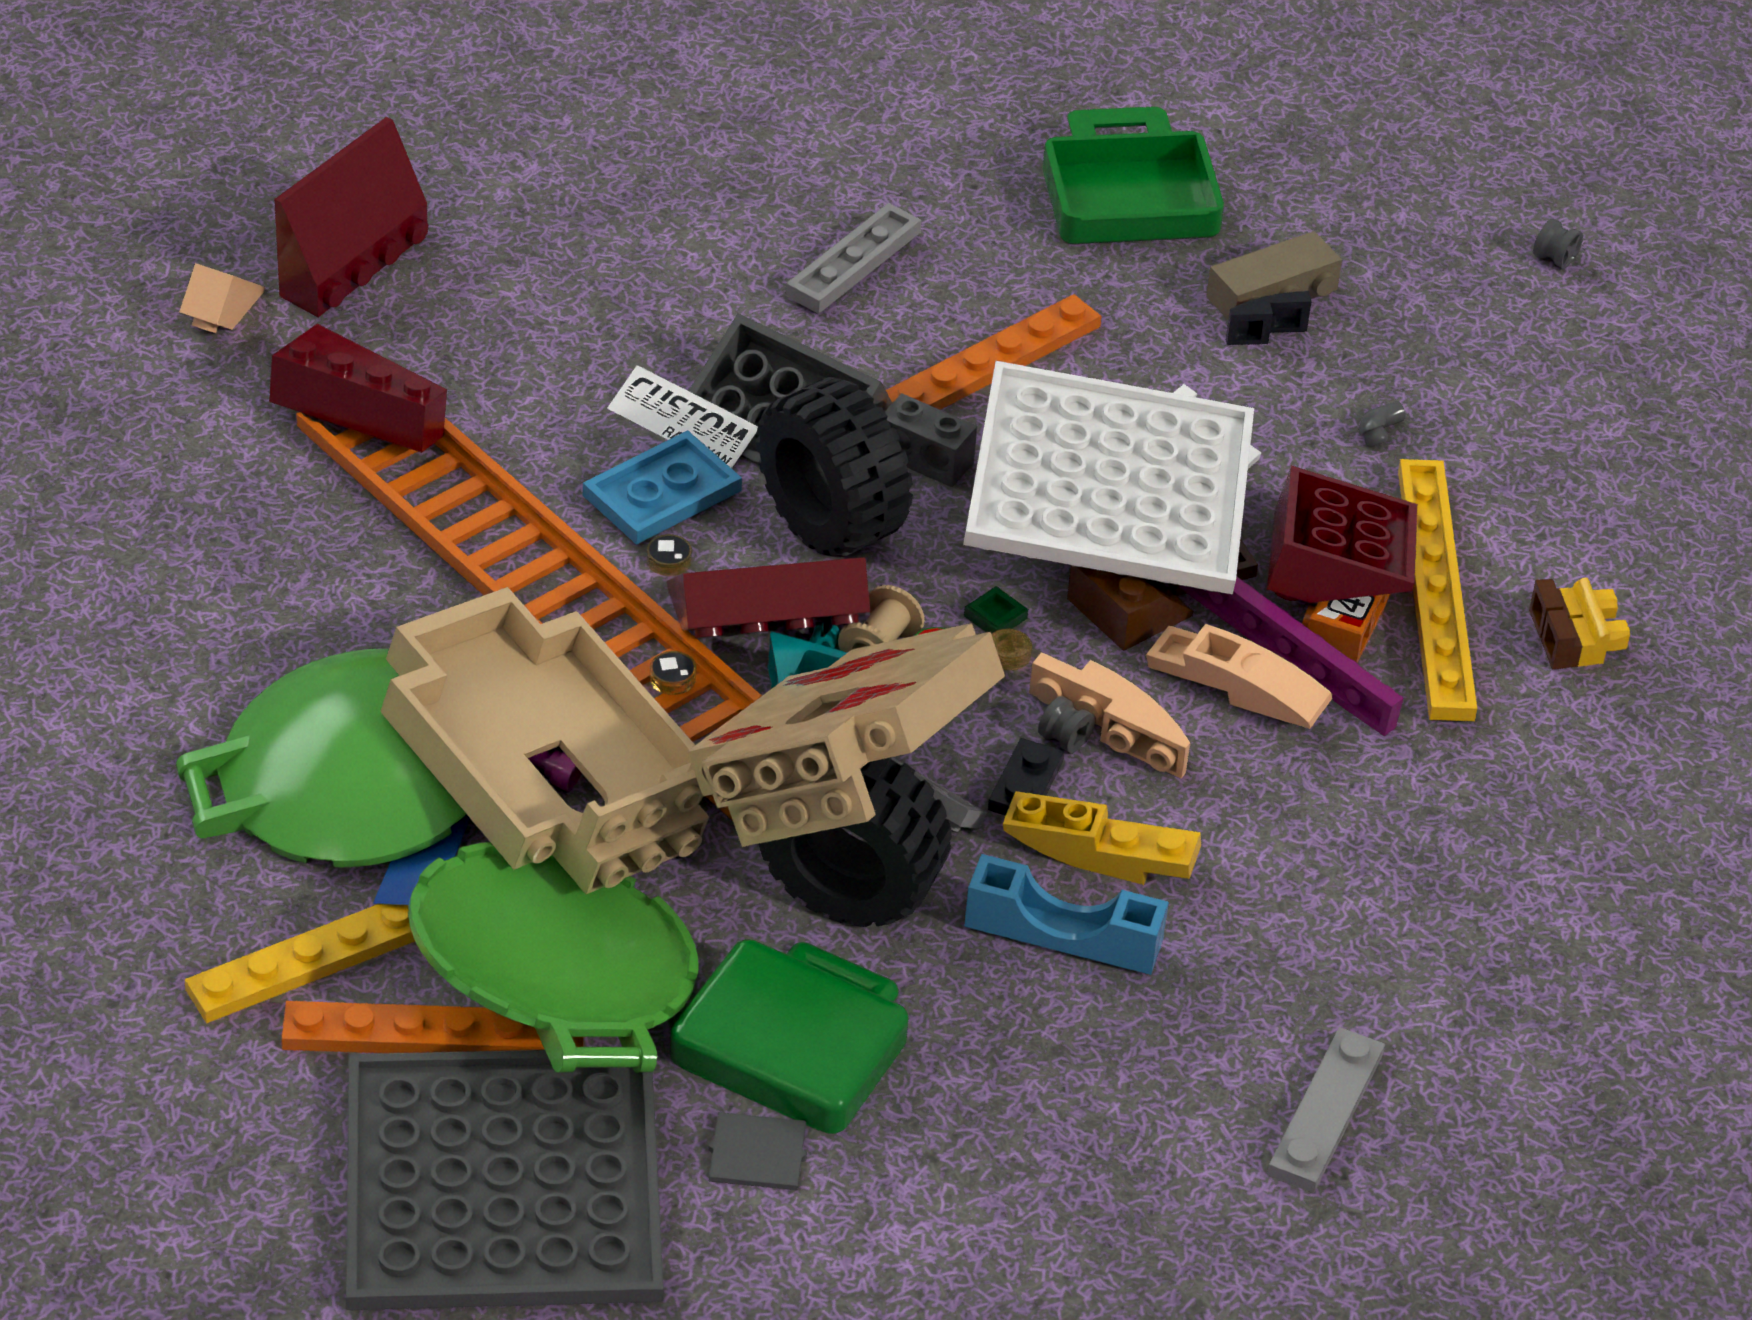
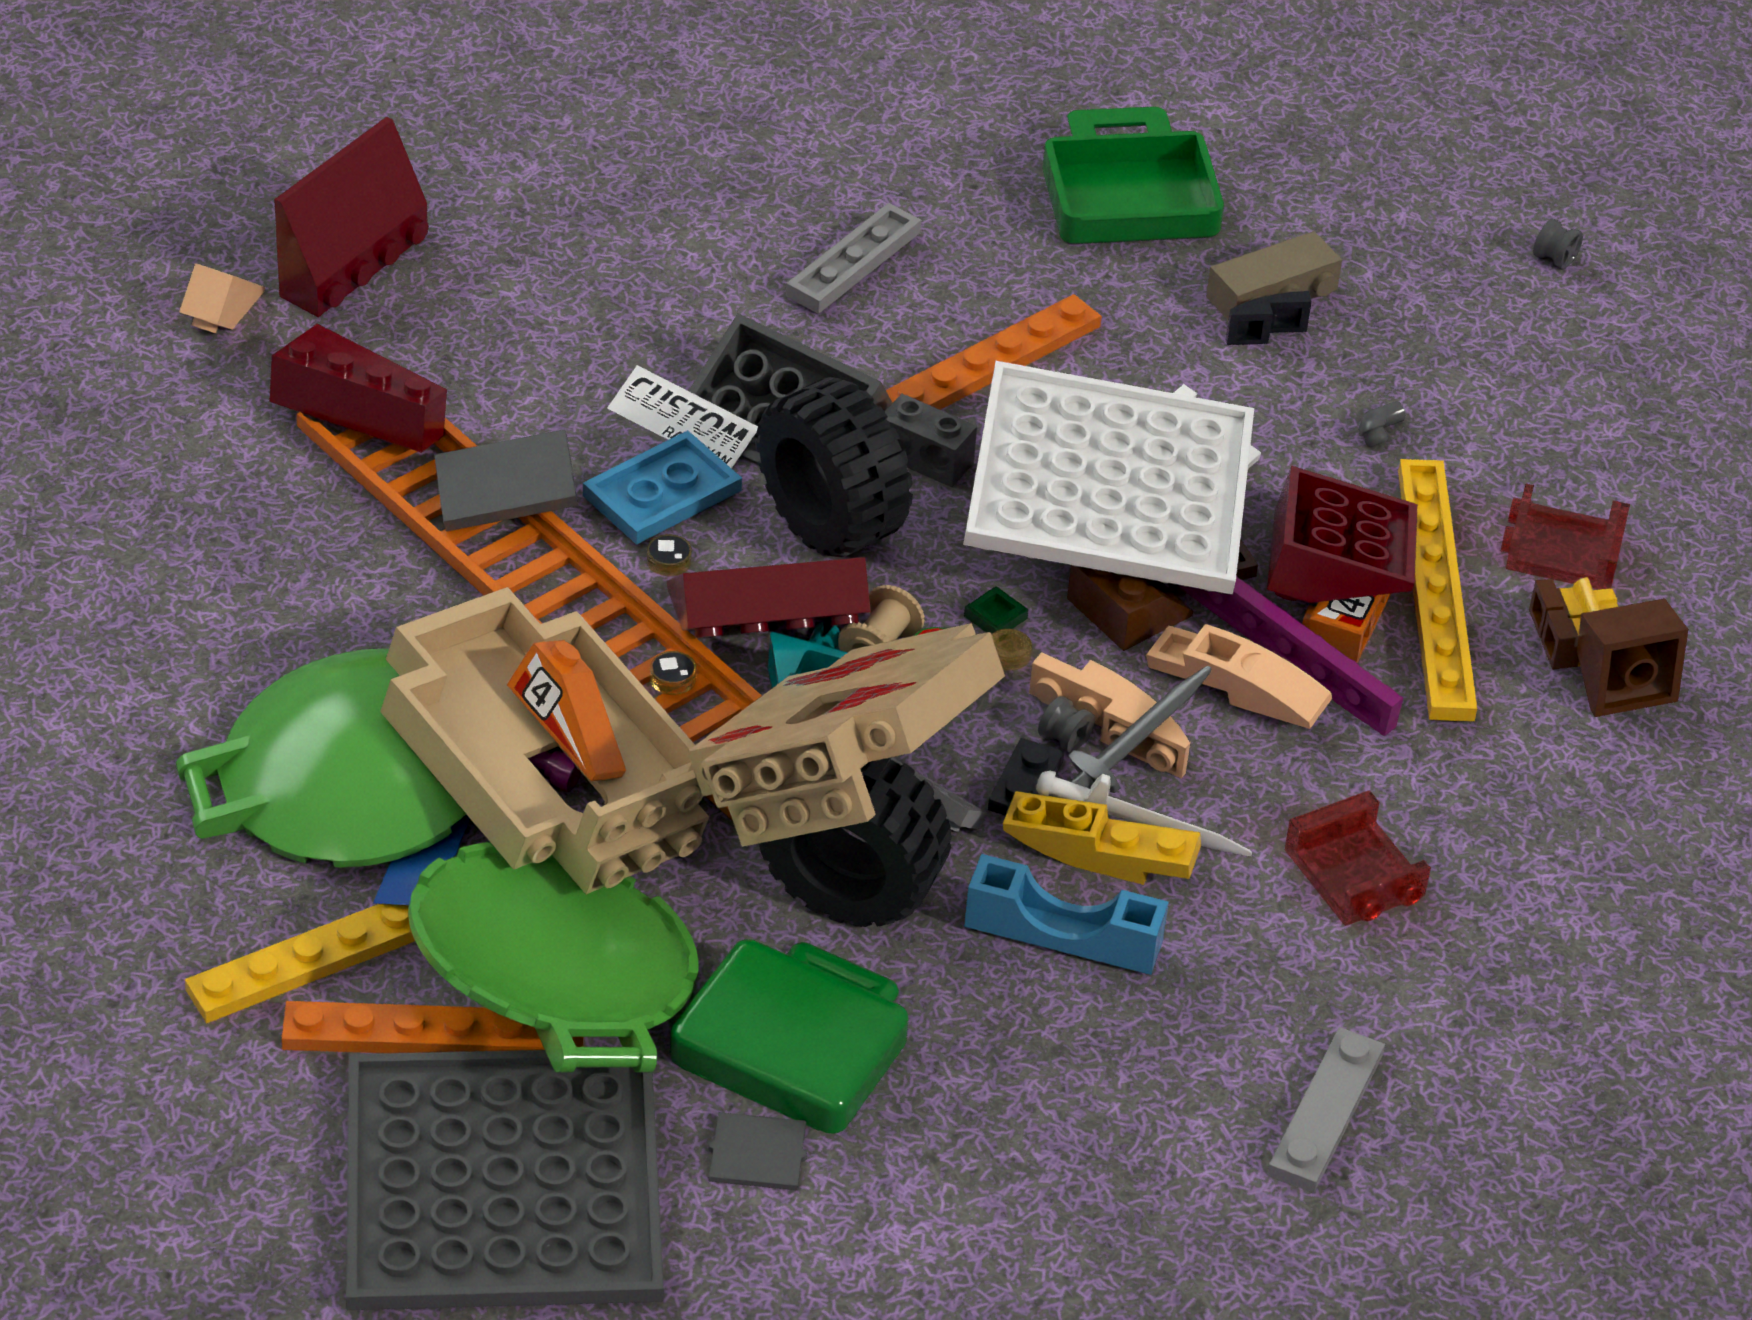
(505, 480): none -> dark grey tile
(569, 706): none -> orange slope
(1091, 768): none -> dark grey sword
(1099, 792): none -> white sword
(1354, 860): none -> clear red panel
(1563, 542): none -> clear red panel
(1631, 656): none -> reddish brown slope

